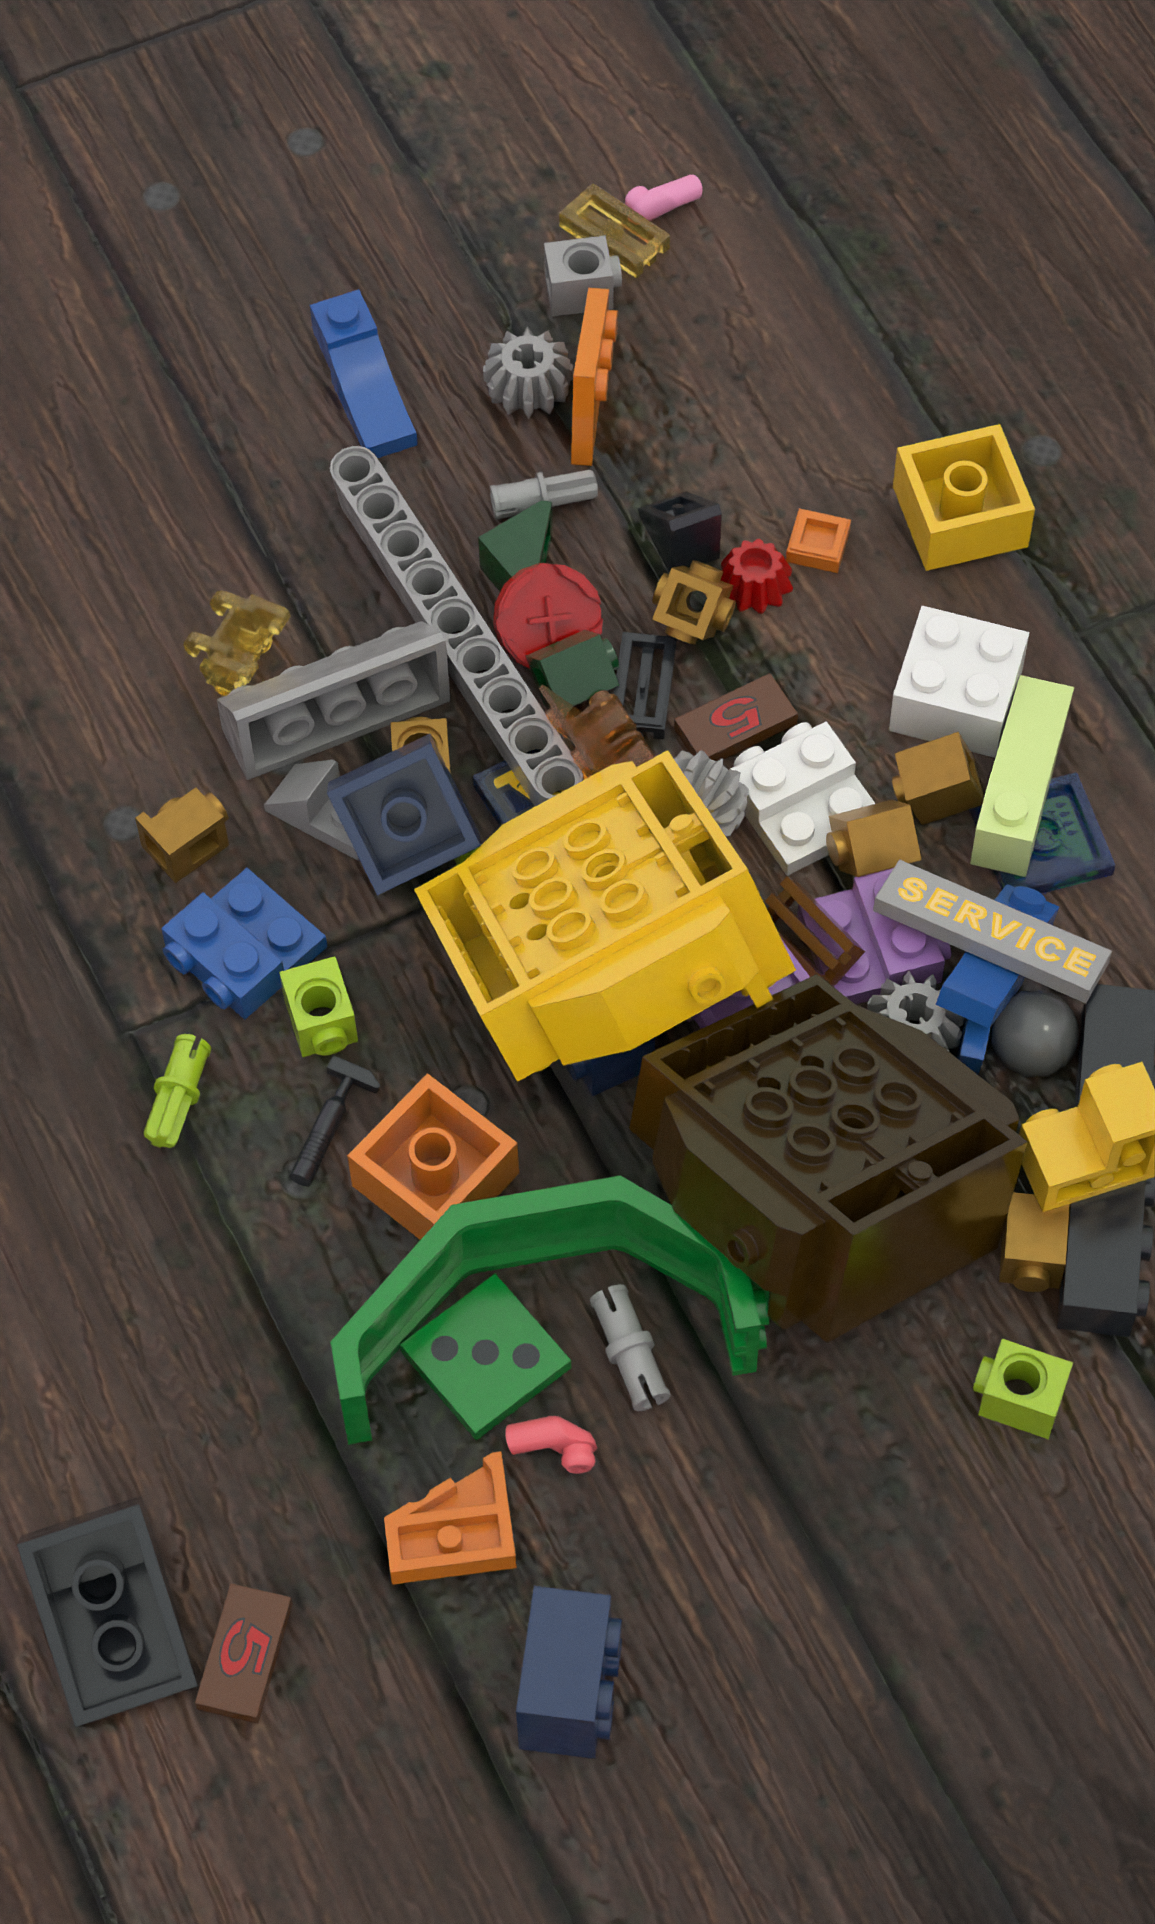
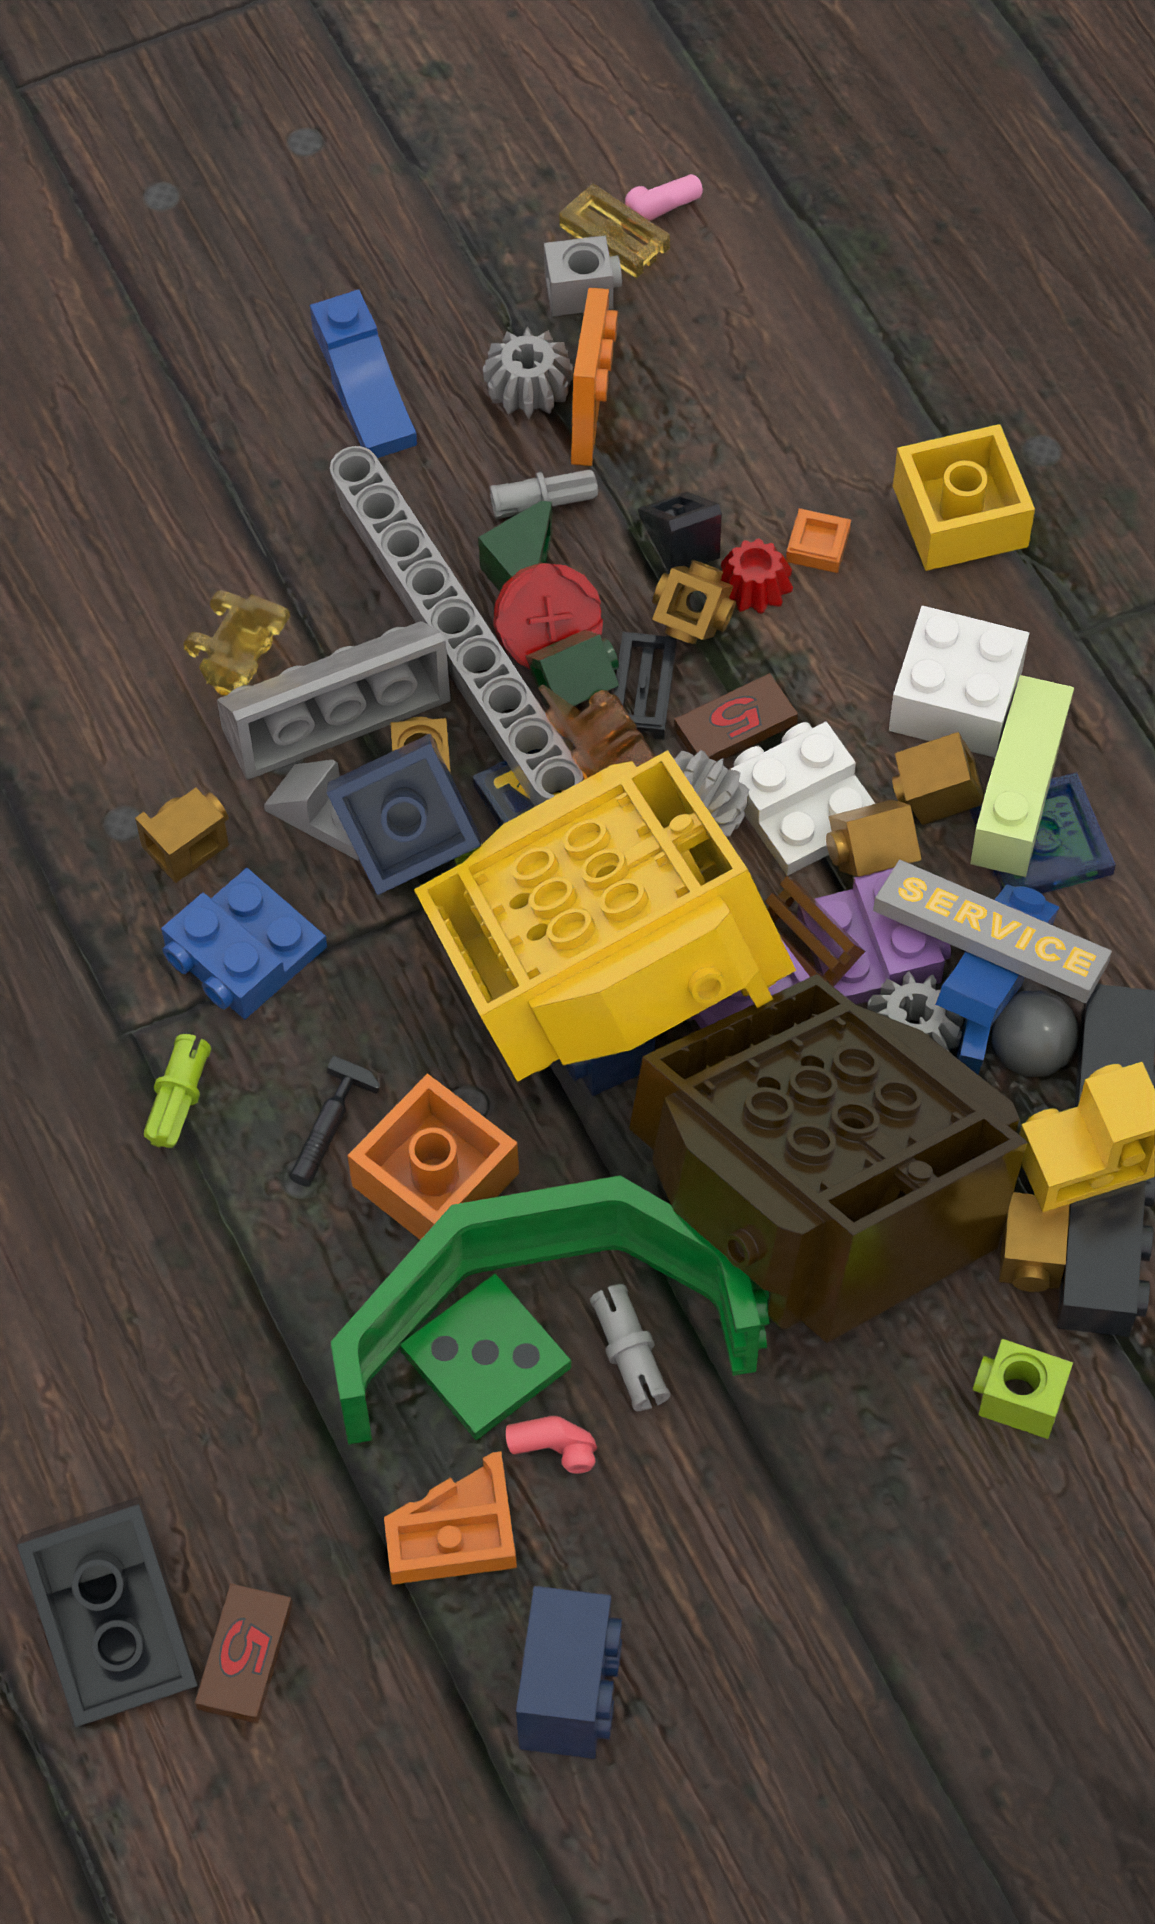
(315, 987): lime brick -> none

